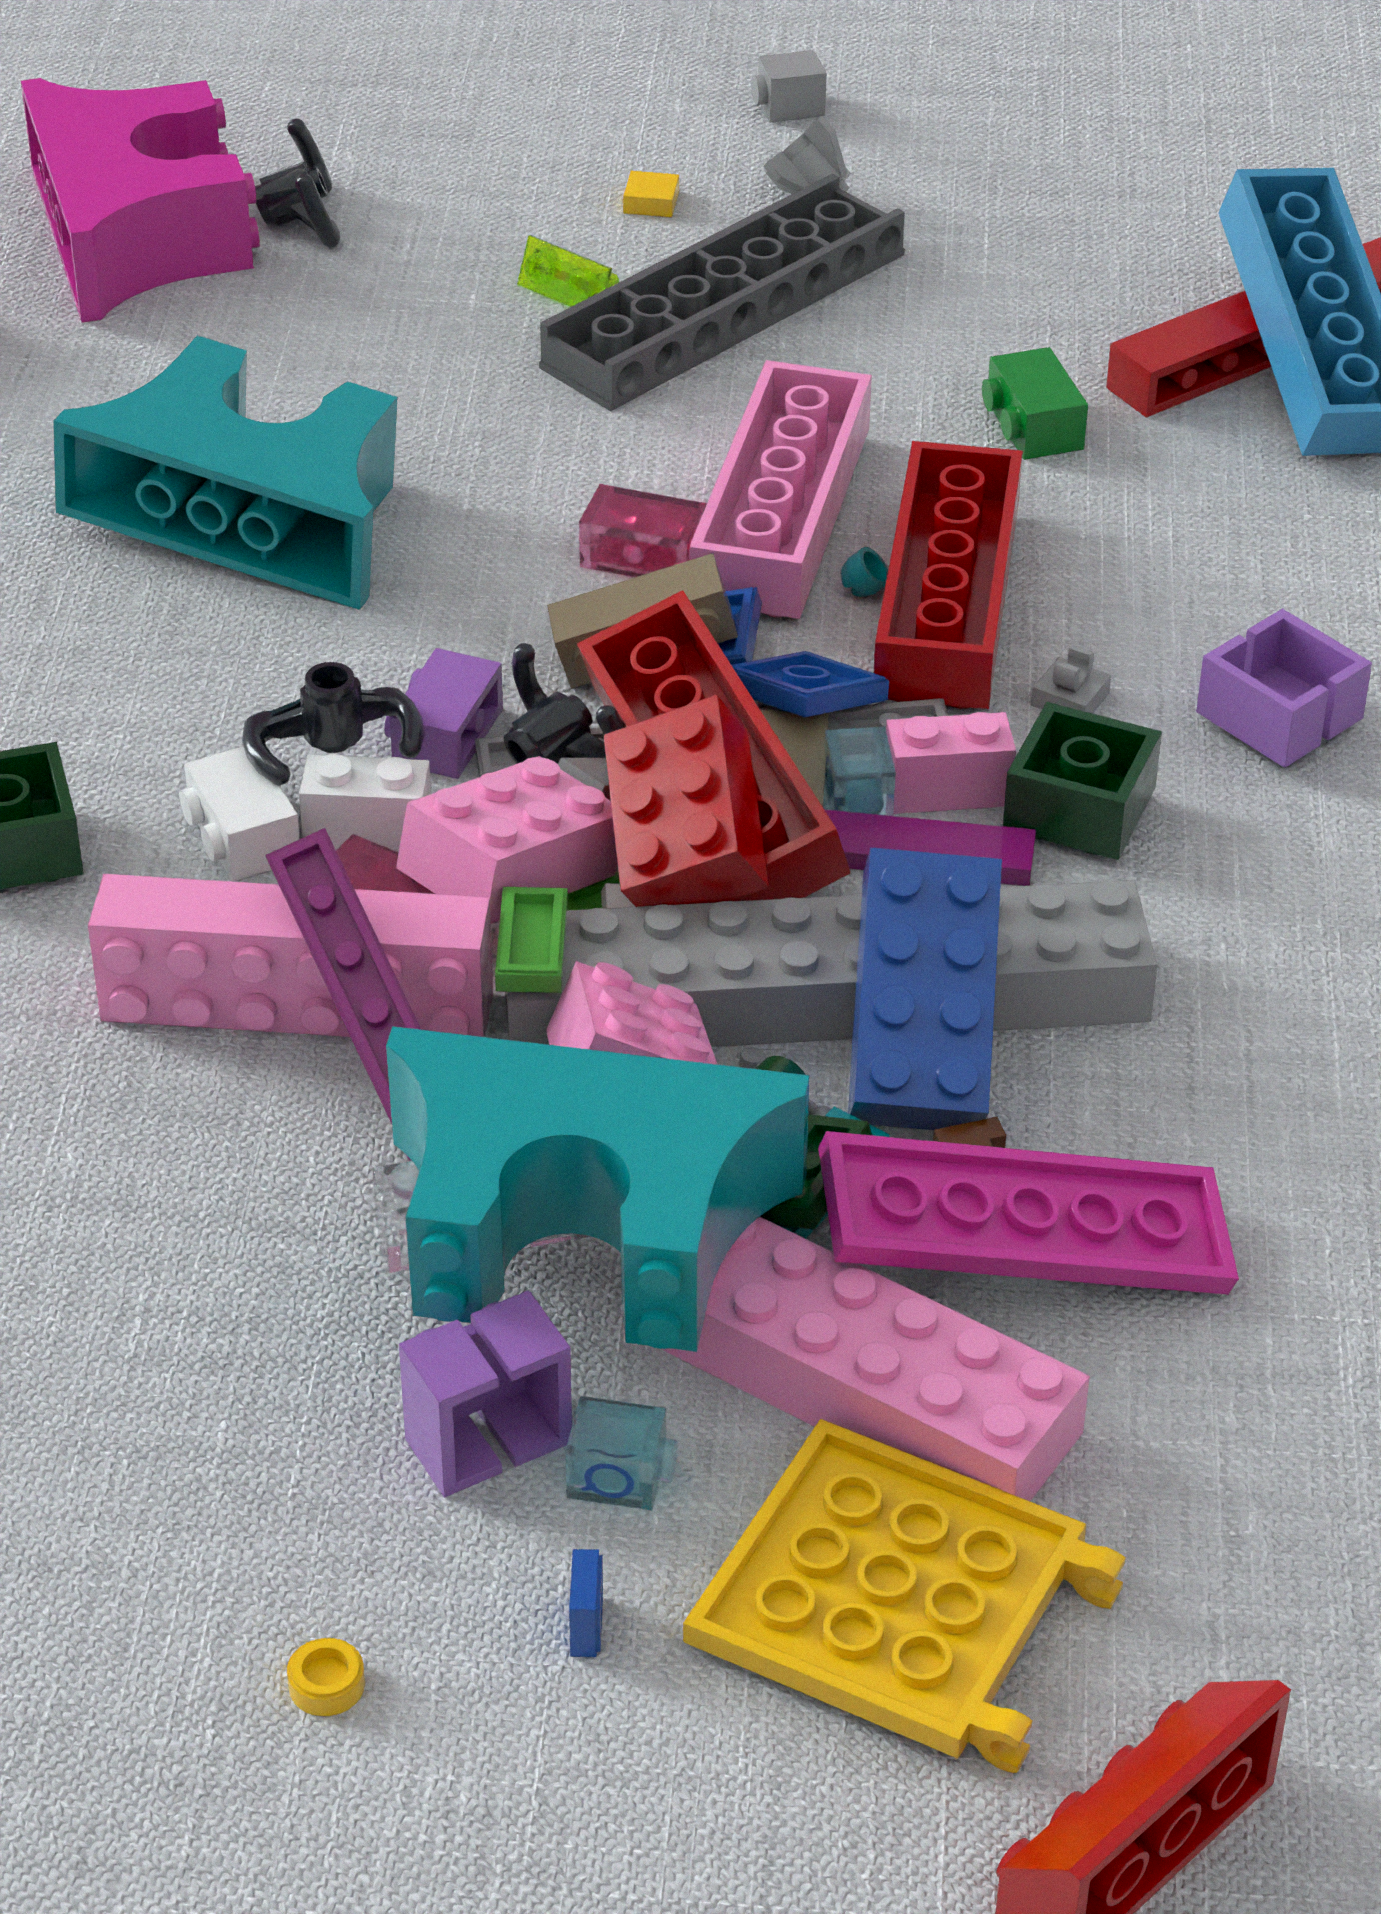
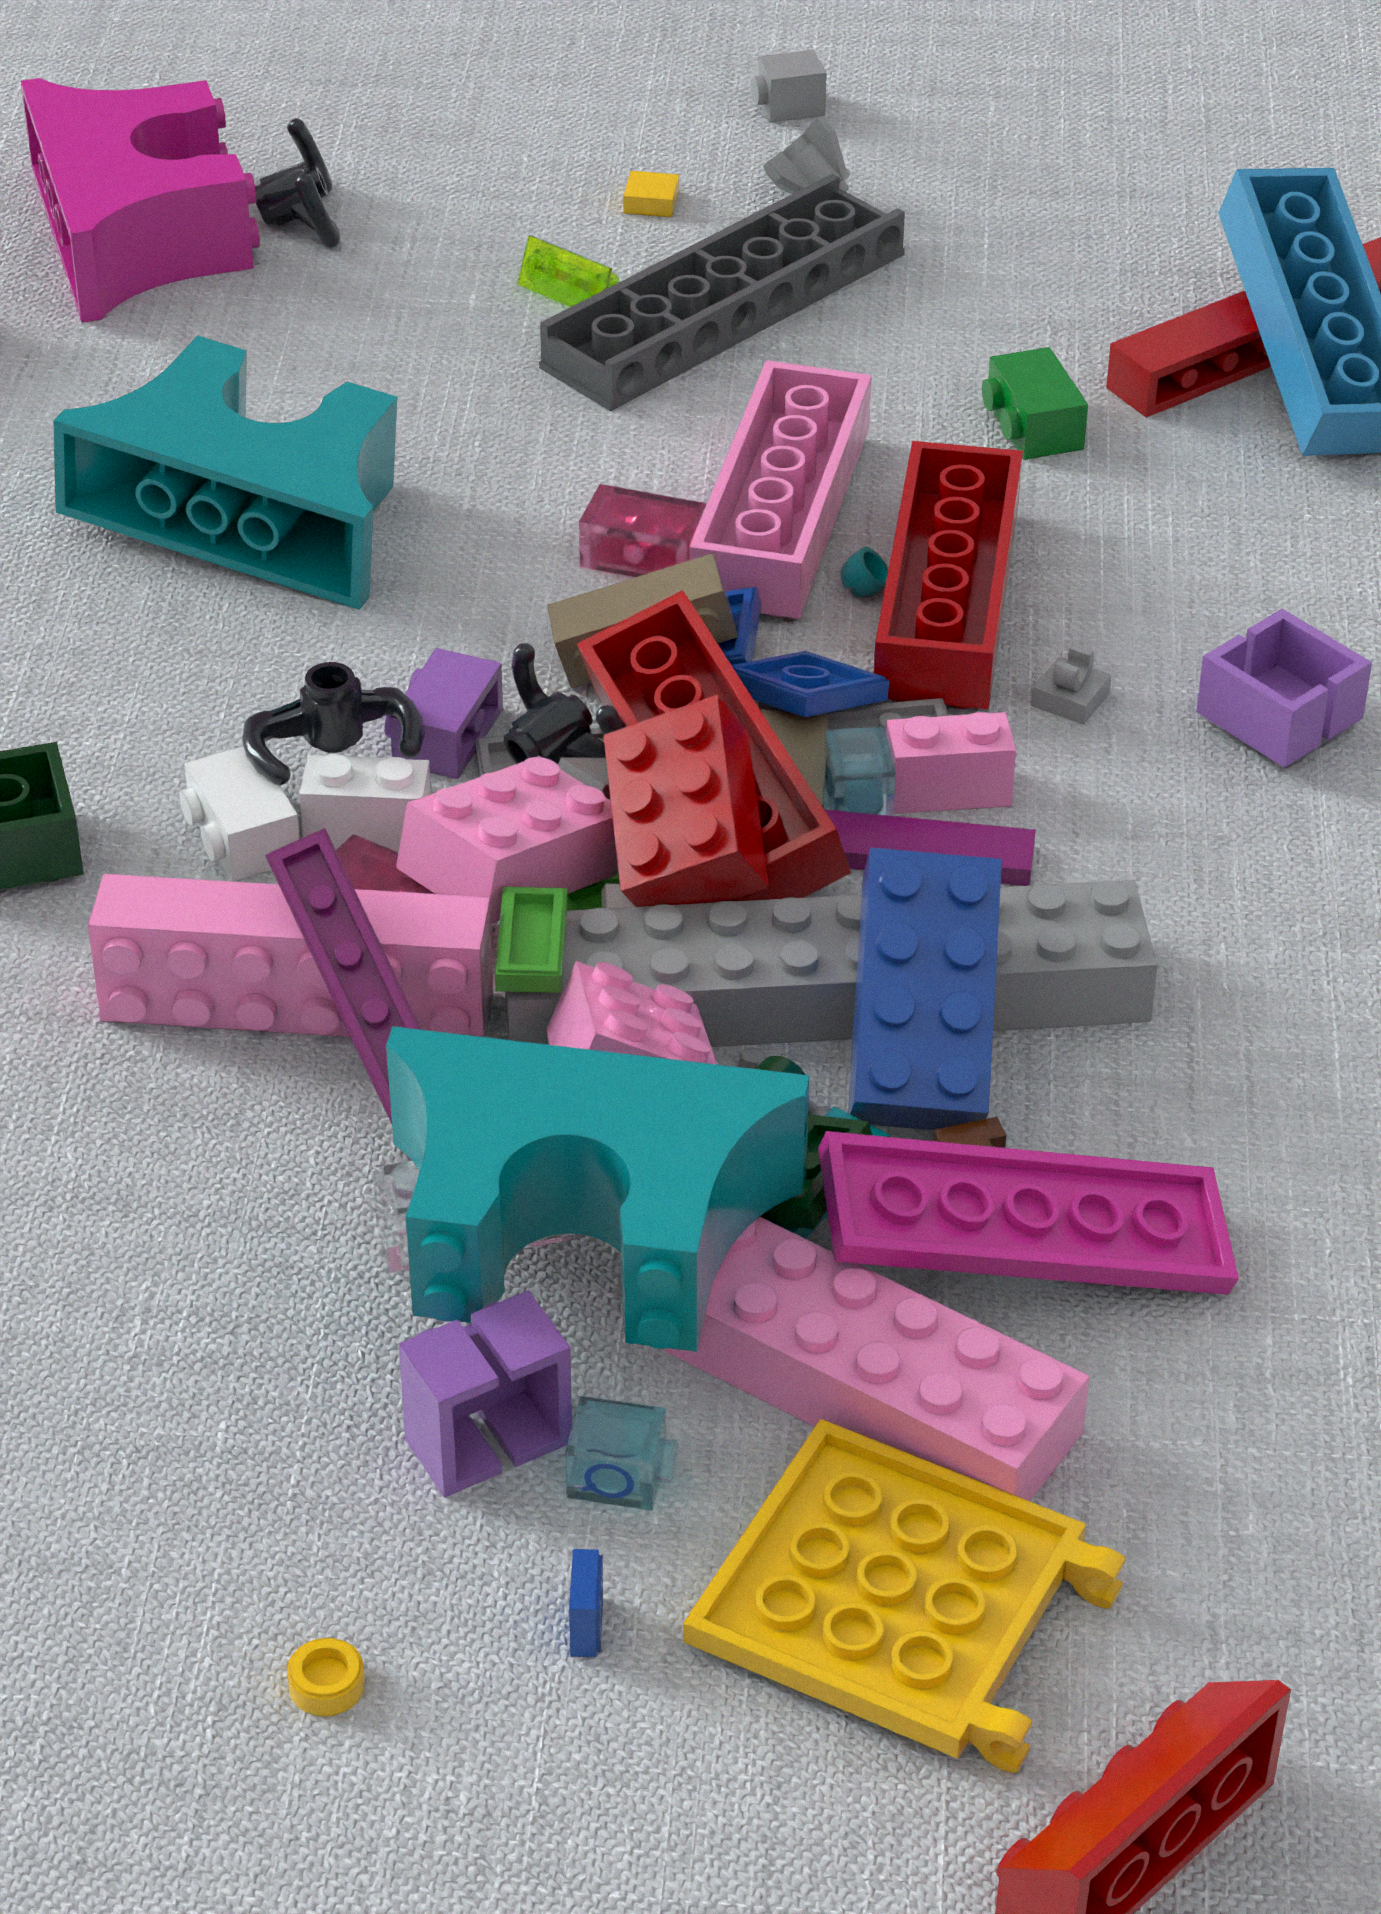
(1082, 780): dark green brick -> none

